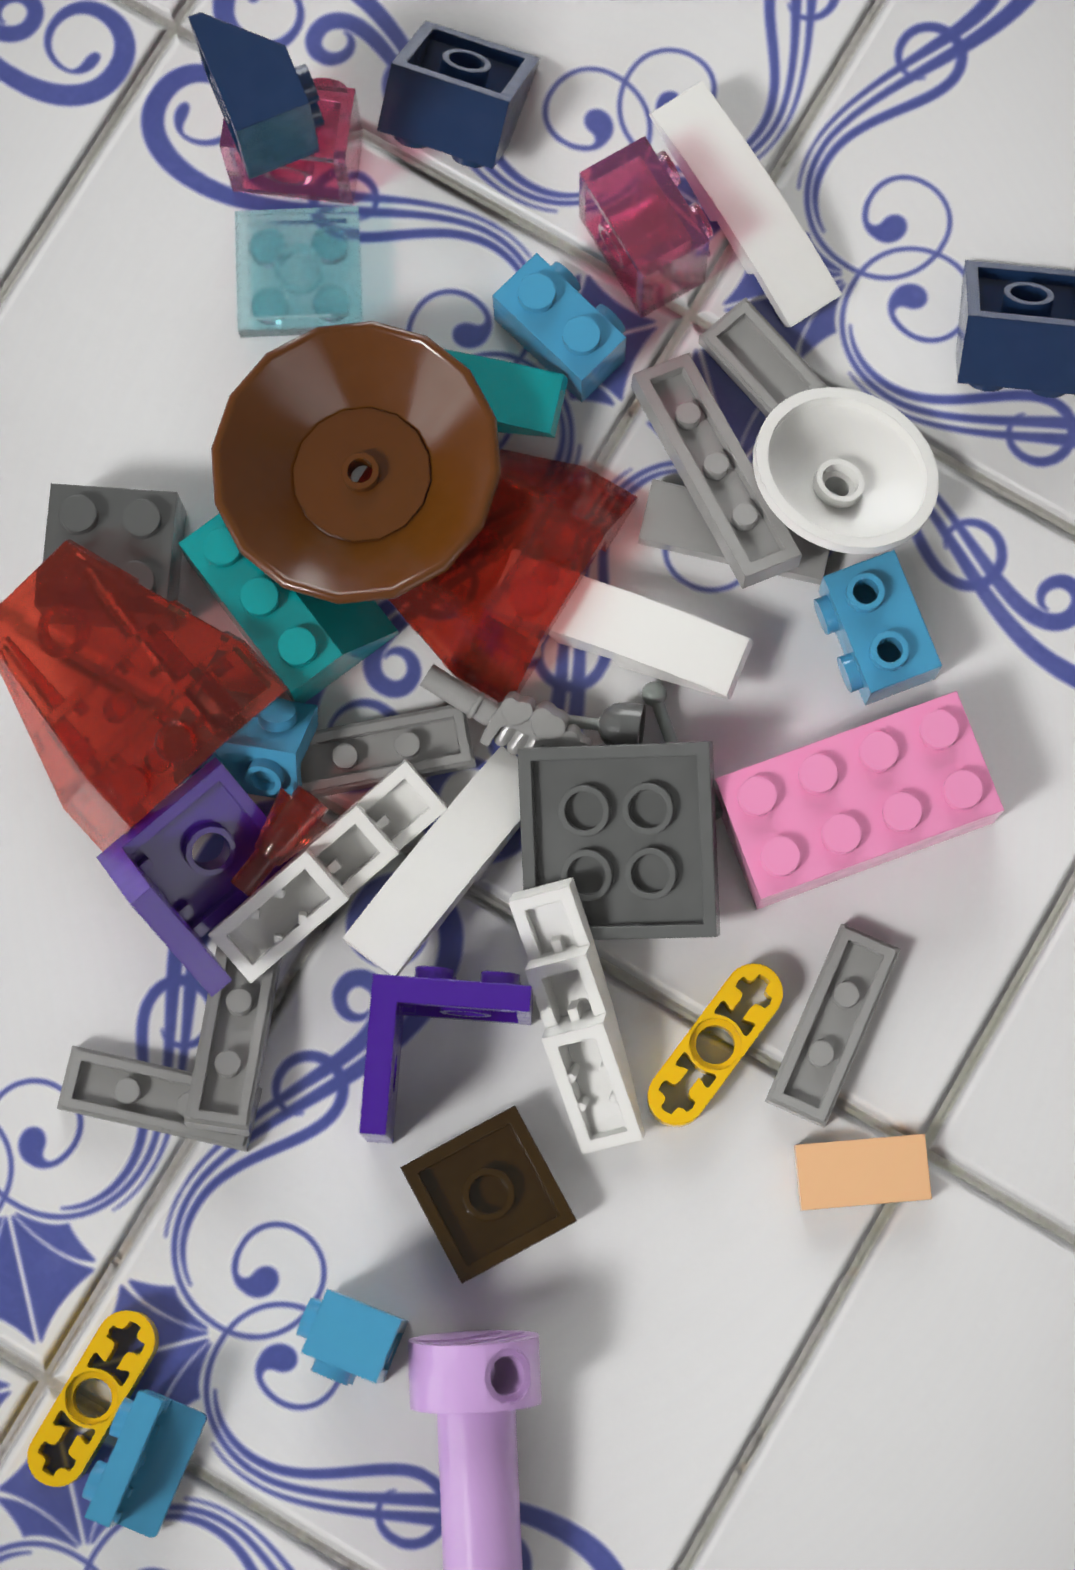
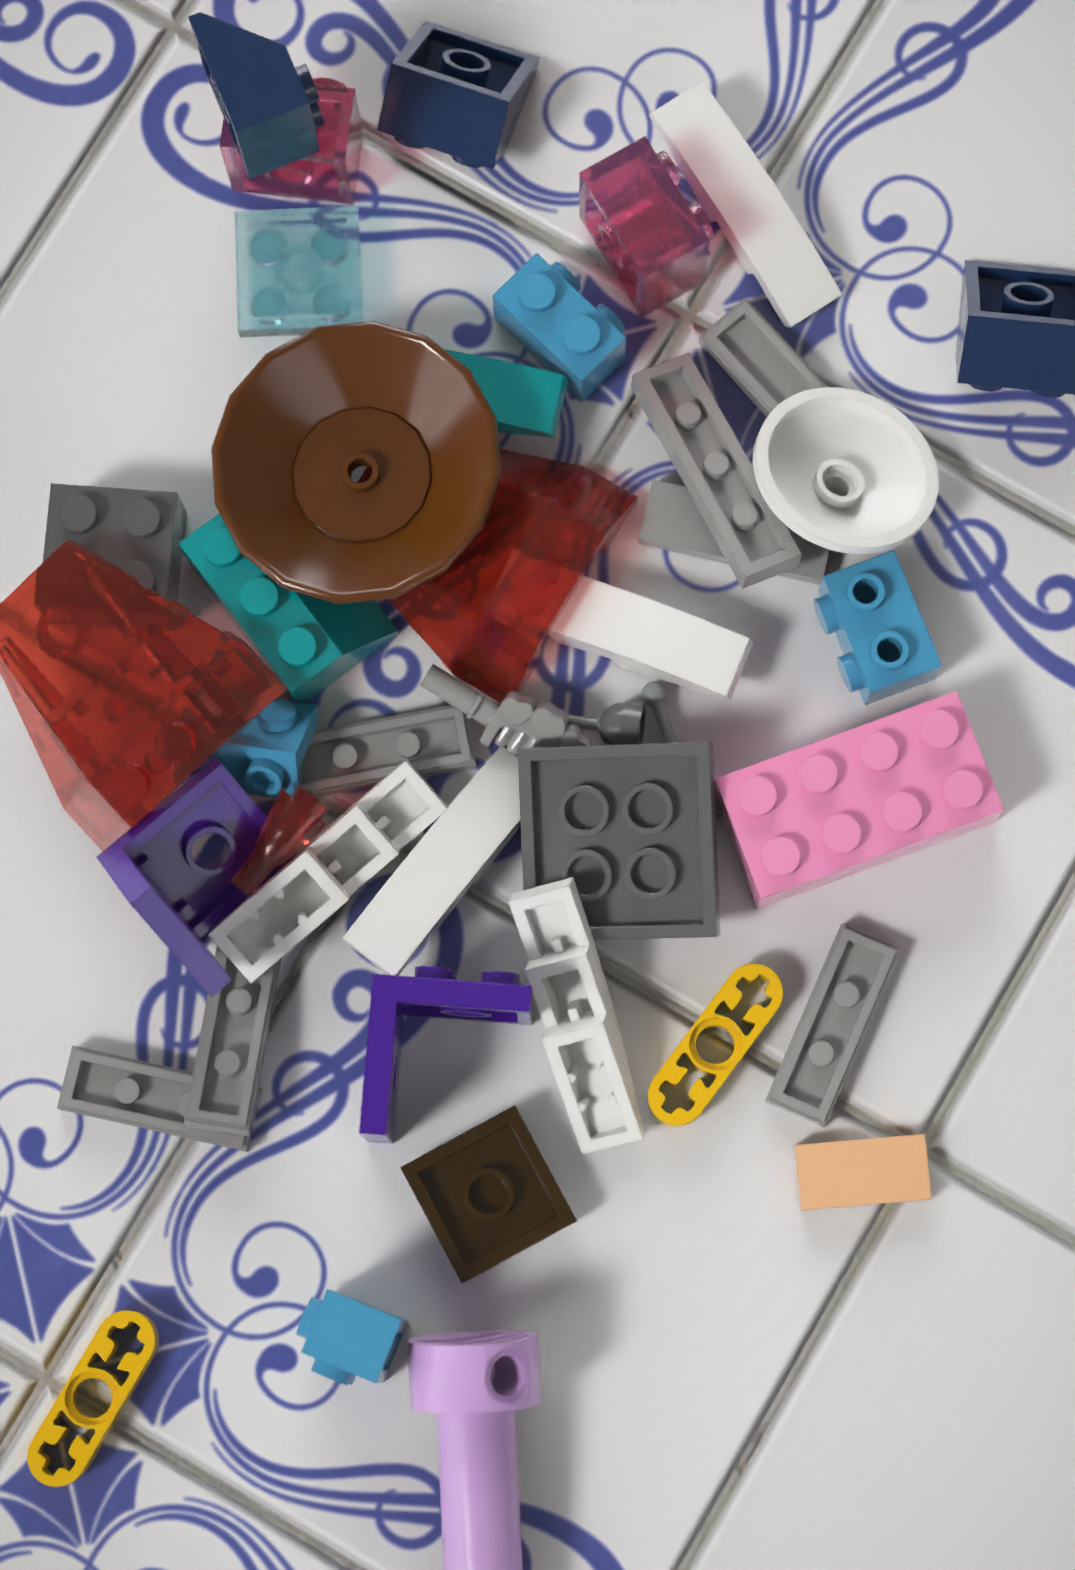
(146, 1463): dark azure bracket -> none

